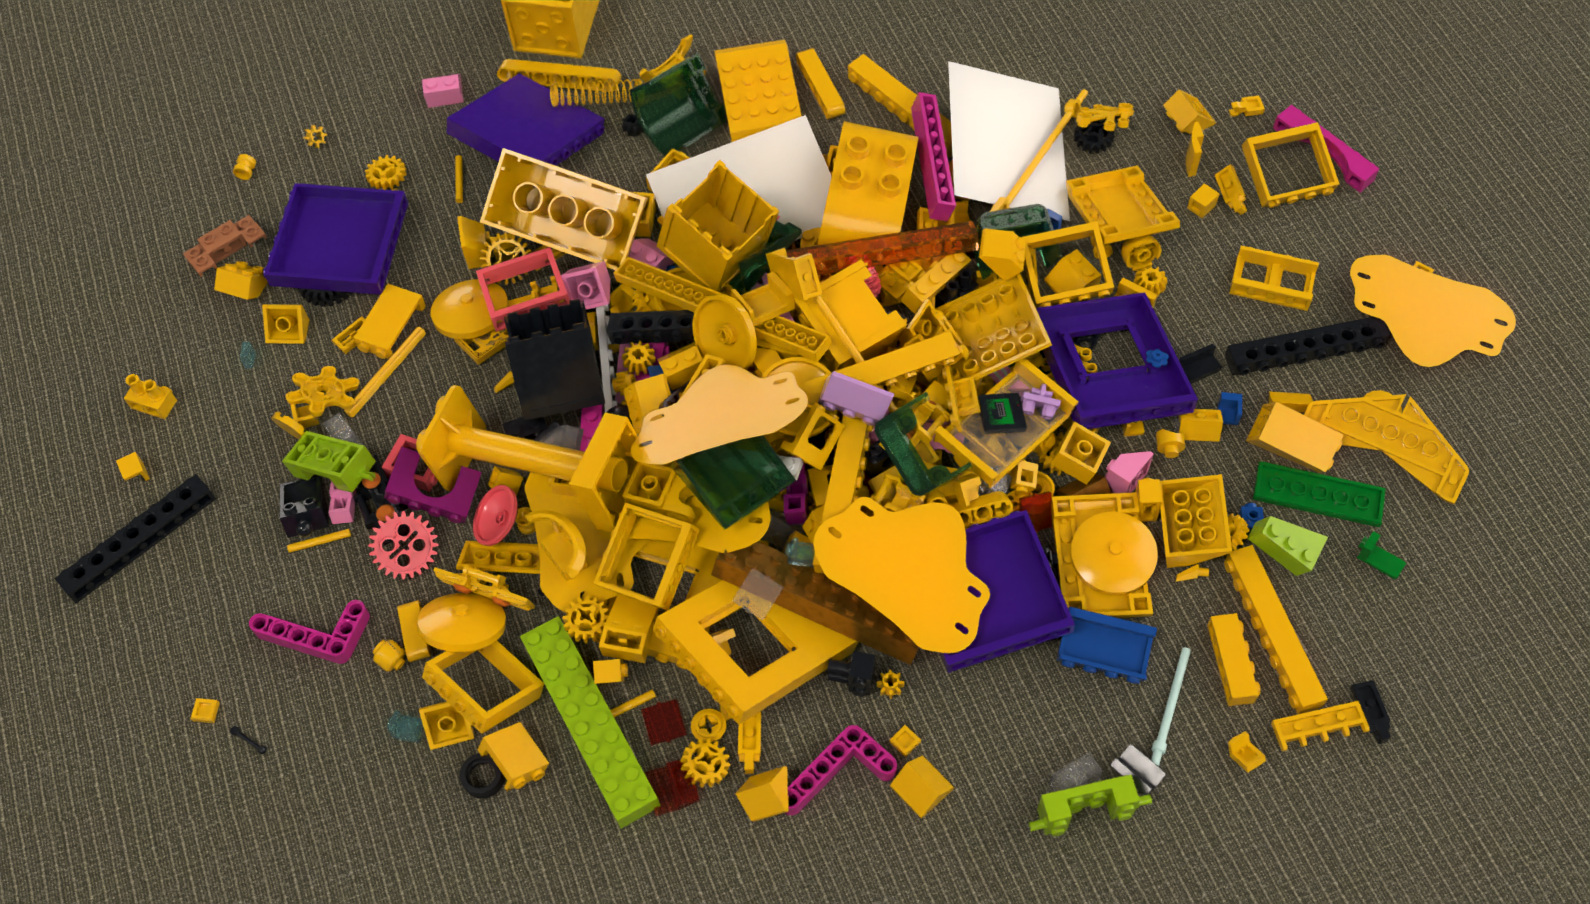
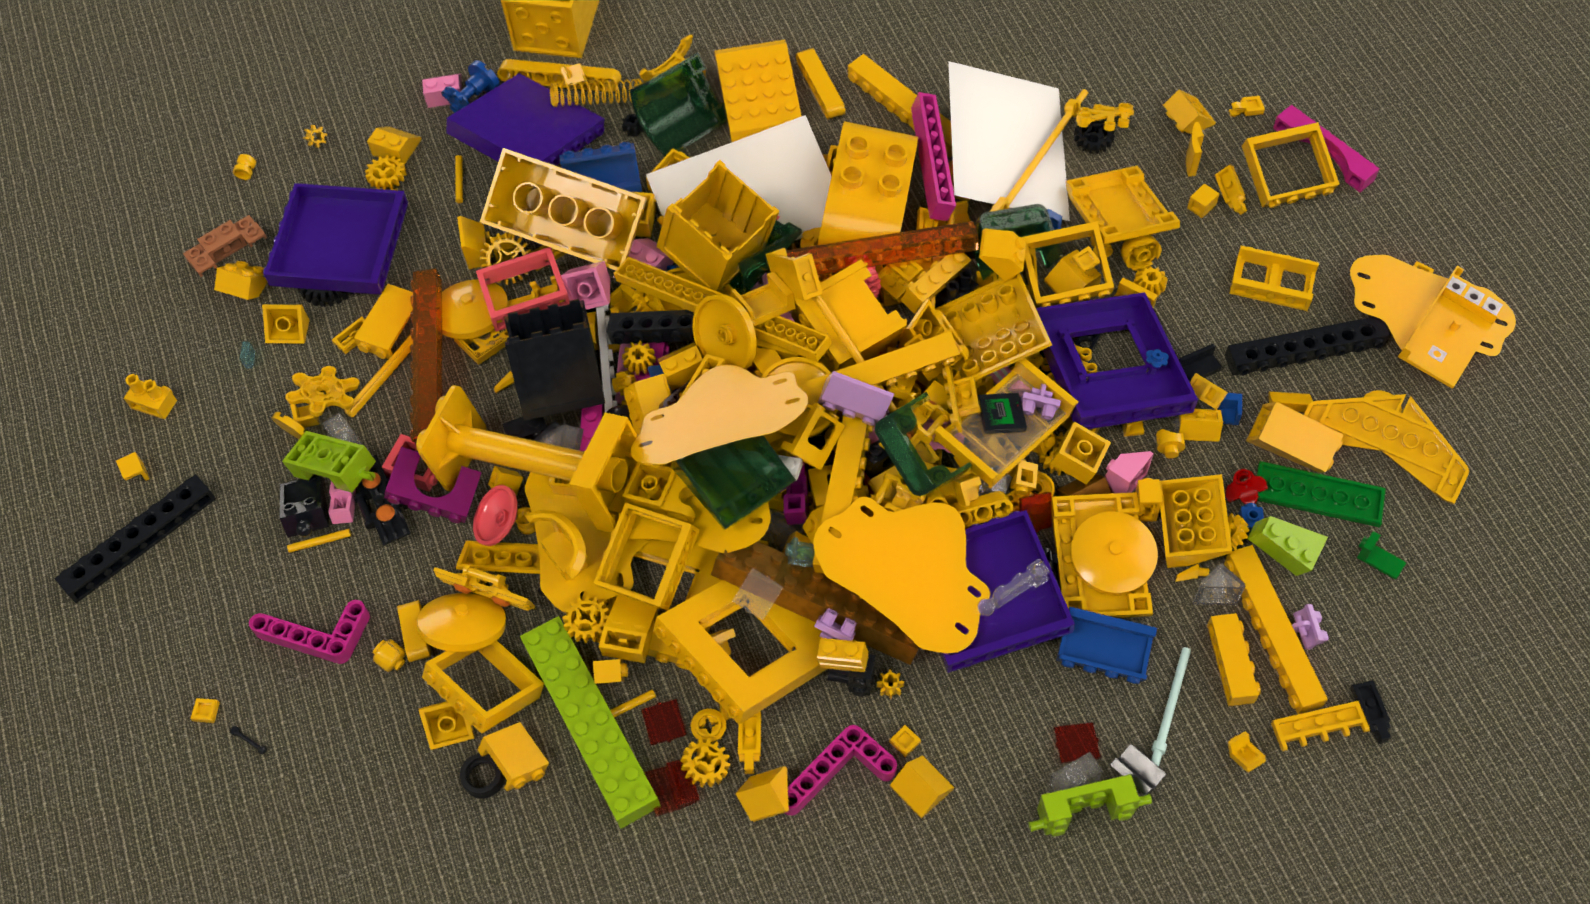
(393, 143): none -> yellow slope
(405, 727): clear light blue bracket -> none
(416, 558): coral gear -> none
(426, 348): none -> clear orange brick
(480, 80): none -> blue piece
(574, 74): none -> yellow panel
(607, 164): none -> blue panel
(833, 630): none -> lavender hips
(842, 655): none -> yellow brick
(1035, 575): none -> clear plate
(1076, 741): none -> clear red piece
(1086, 259): none -> yellow tile
(1207, 391): none -> yellow slope
(1219, 588): none -> clear slope
(1245, 490): none -> red plate
(1308, 626): none -> lavender hips
(1454, 327): none -> yellow piece

